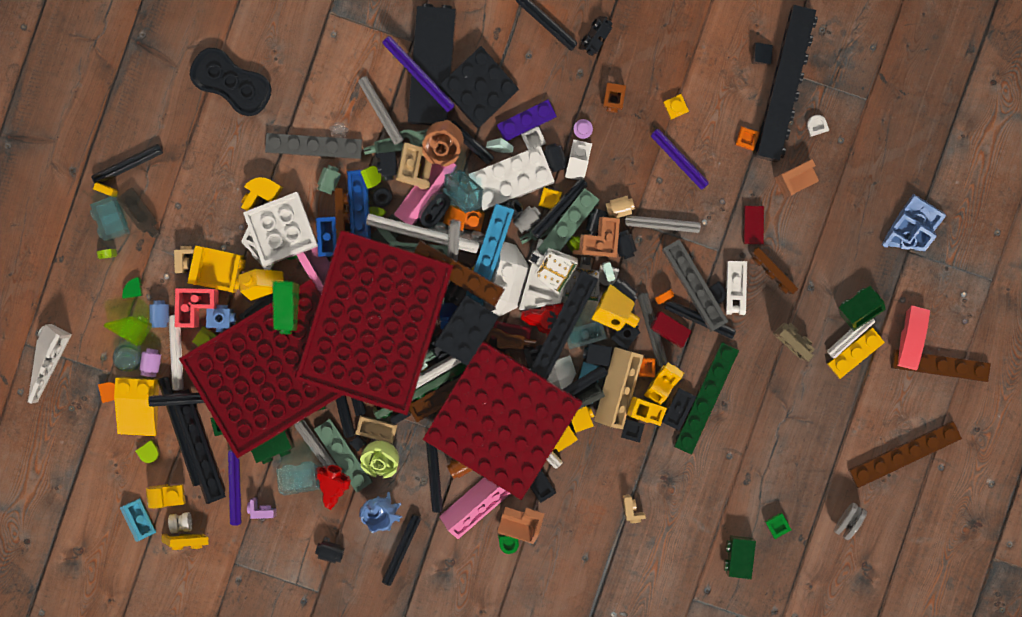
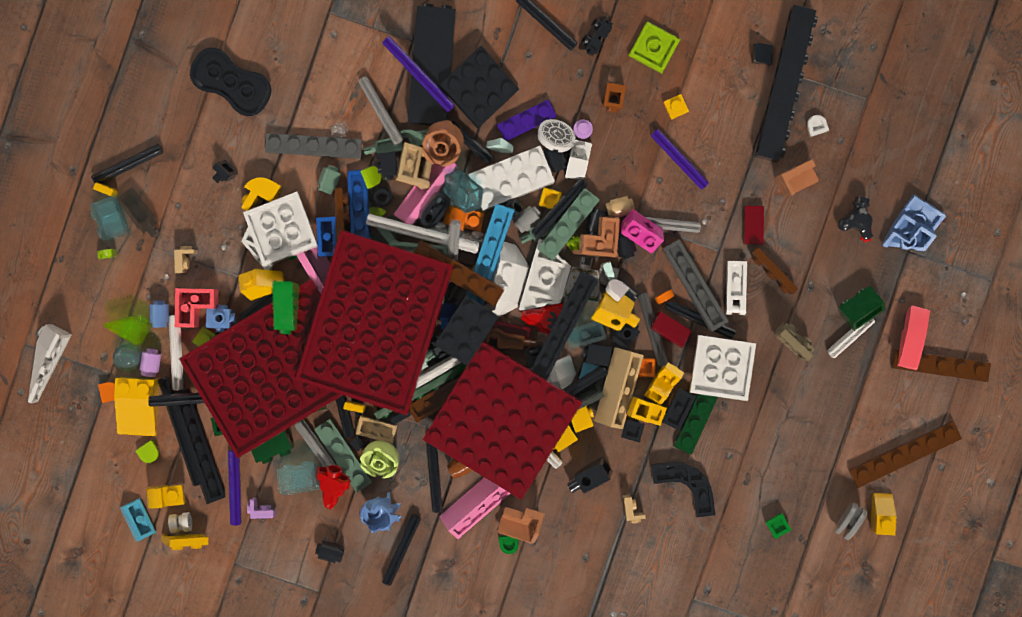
(132, 288): green tile -> none
(216, 269): yellow panel -> none
(224, 172): none -> black tile
(354, 406): none -> yellow tile
(533, 138): white tile -> none
(542, 487): black tile -> none
(553, 268): white torso -> none
(556, 135): none -> white tile
(597, 472): none -> black torso
(616, 289): none -> white tile
(642, 231): none -> dark pink brick
(654, 47): none -> lime tile
(692, 478): none -> black plate
(718, 292): black tile -> none
(722, 367): none -> white plate
(740, 557): dark green piece -> none
(747, 138): orange tile -> none
(855, 353): yellow plate -> none
(858, 219): none -> black animal
(883, 514): none -> yellow slope

